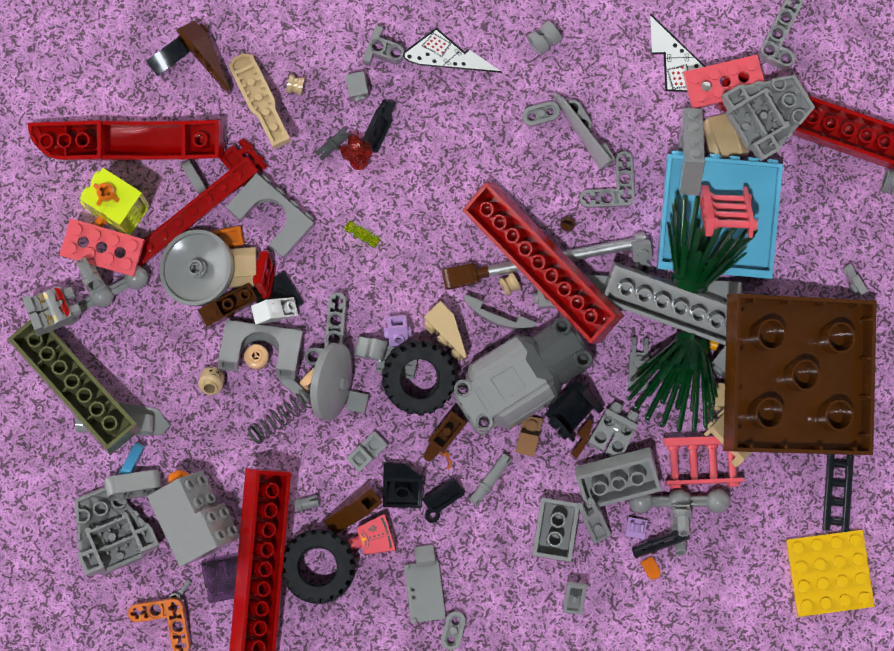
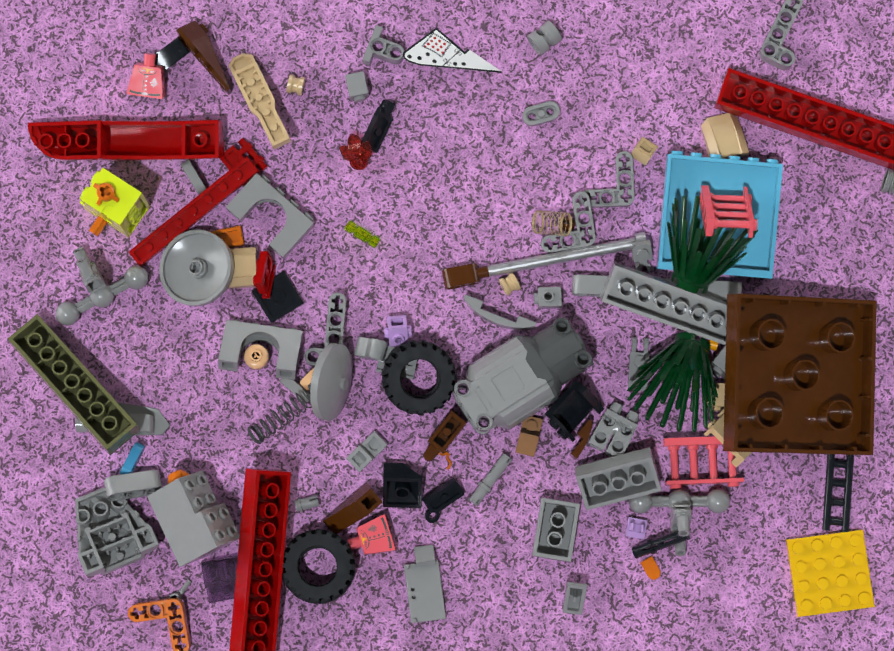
(50, 310): light grey hips -> none
(97, 235): coral plate -> none
(147, 79): none -> coral torso
(211, 380): tan head -> none
(226, 306): reddish brown slope -> none
(274, 310): white slope -> none
(332, 144): dark grey pin -> none
(357, 402): light grey tile -> none
(443, 324): tan slope -> none
(453, 630): light grey plate -> none
(543, 263): red brick -> none
(561, 223): none -> tan piece
(576, 234): none -> light grey beam
(594, 522): light grey hinge -> none
(600, 153): light grey panel -> none
(644, 151): none -> tan slope
(676, 57): white sticker -> none
(692, 145): light grey arch -> none
(713, 74): coral plate -> none
(767, 113): light grey wedge -> none
(856, 285): light grey plate -> none

